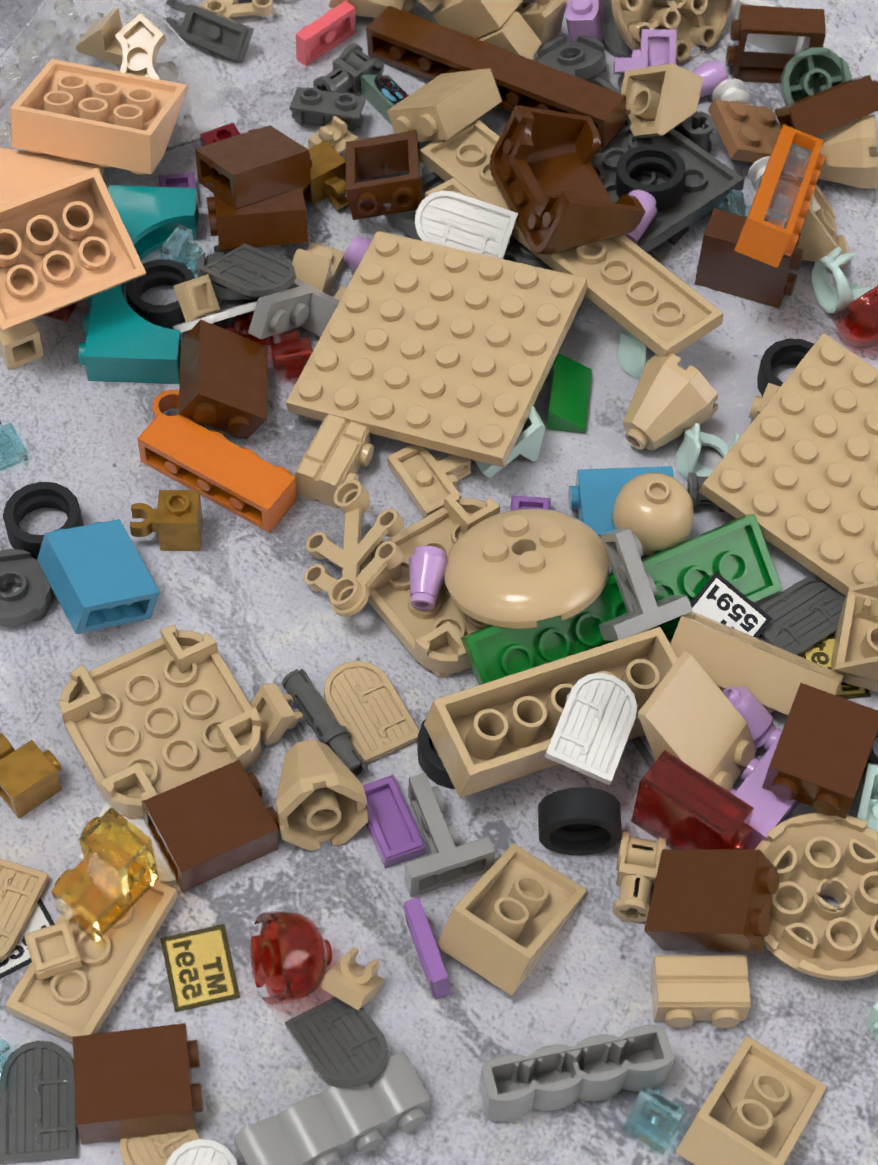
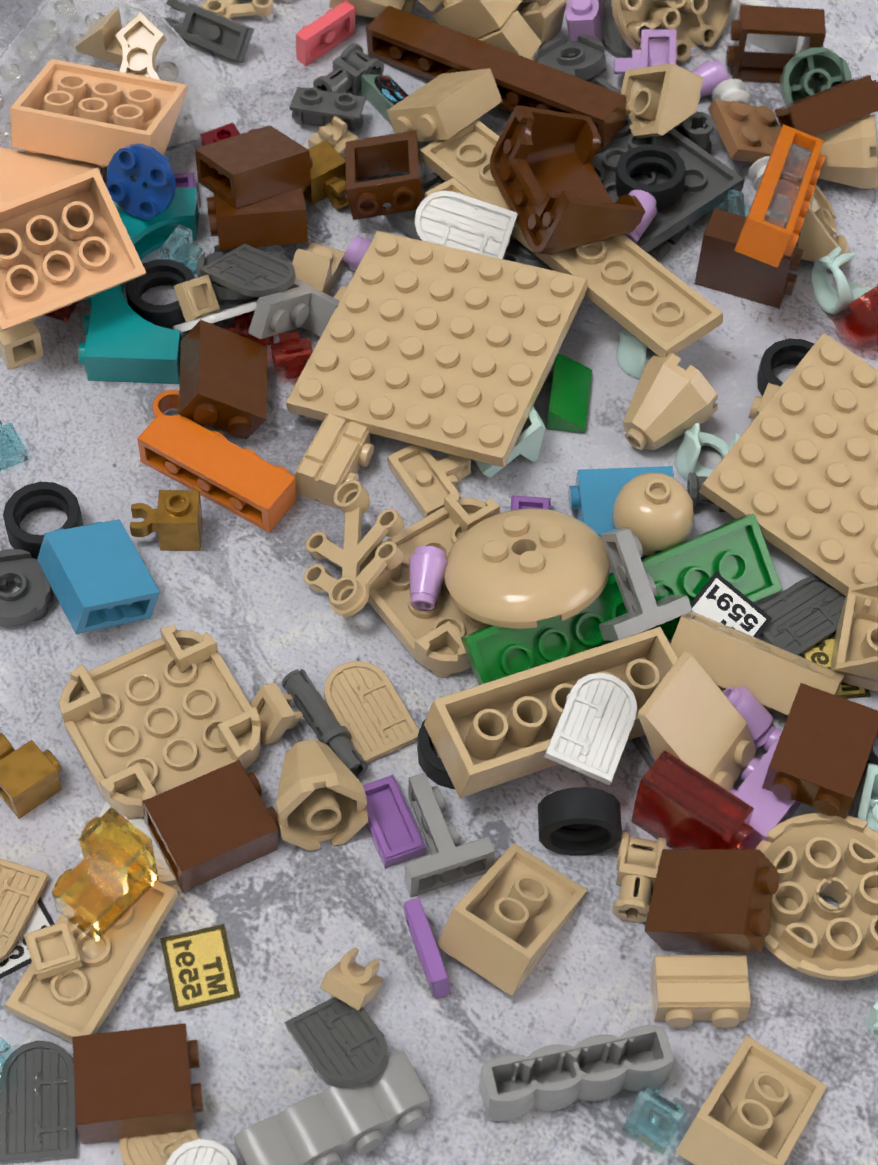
(135, 195): none -> blue plate
(288, 956): clear red cylinder -> none

